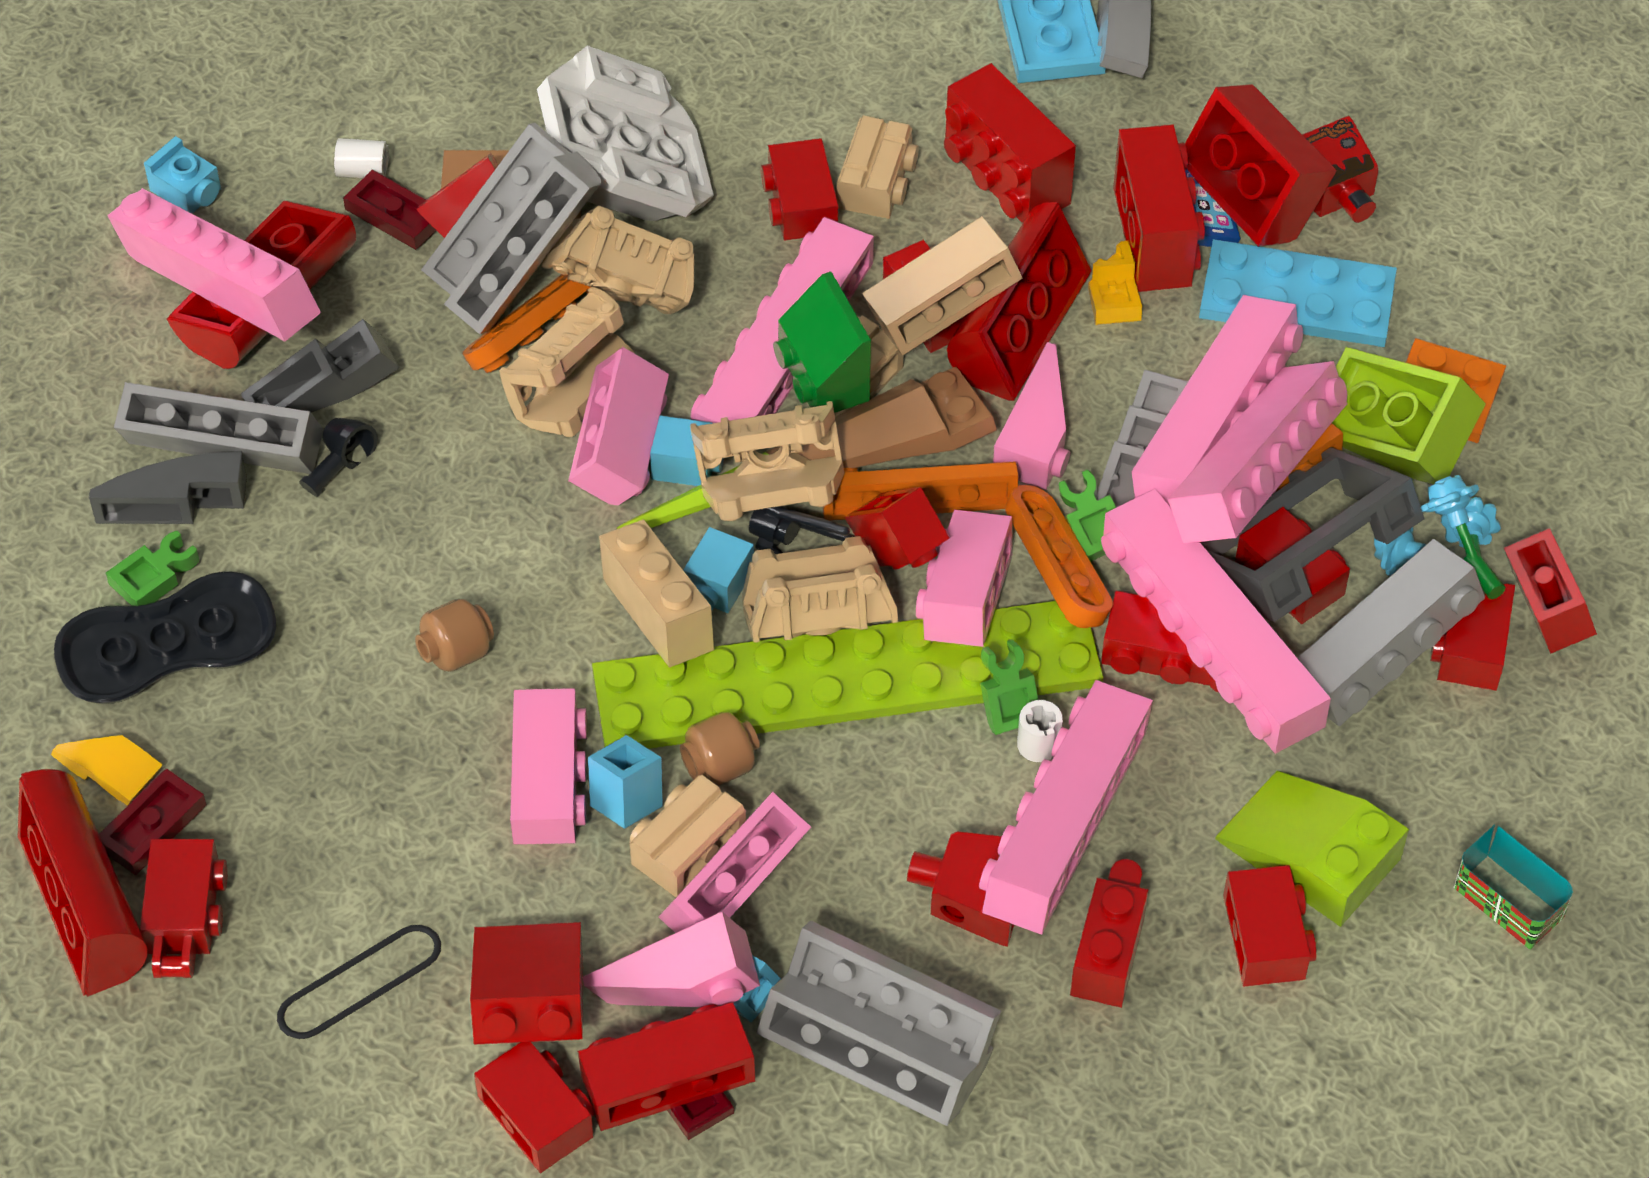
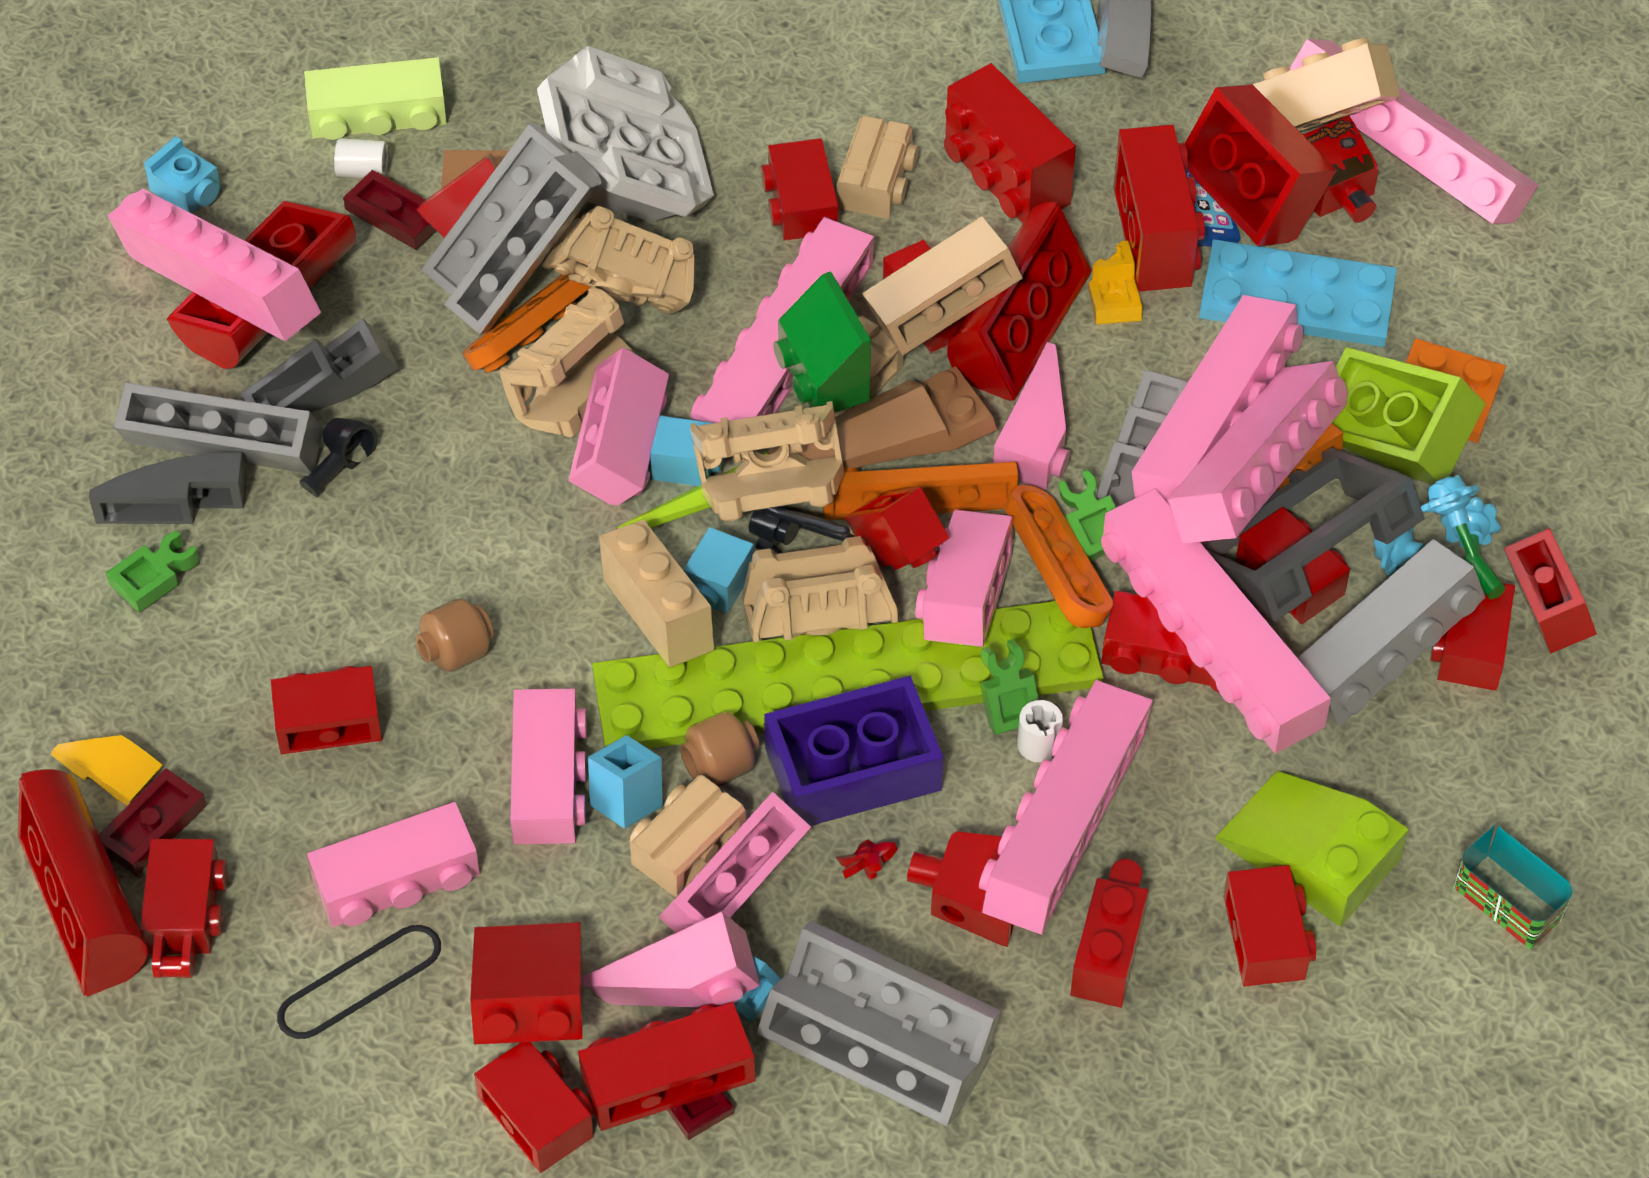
(125, 649): black plate -> none
(325, 709): none -> red brick
(375, 98): none -> yellowish green brick
(394, 865): none -> bright pink brick
(854, 751): none -> dark purple brick
(867, 857): none -> red plant
(1332, 85): none -> tan brick
(1440, 151): none -> bright pink brick

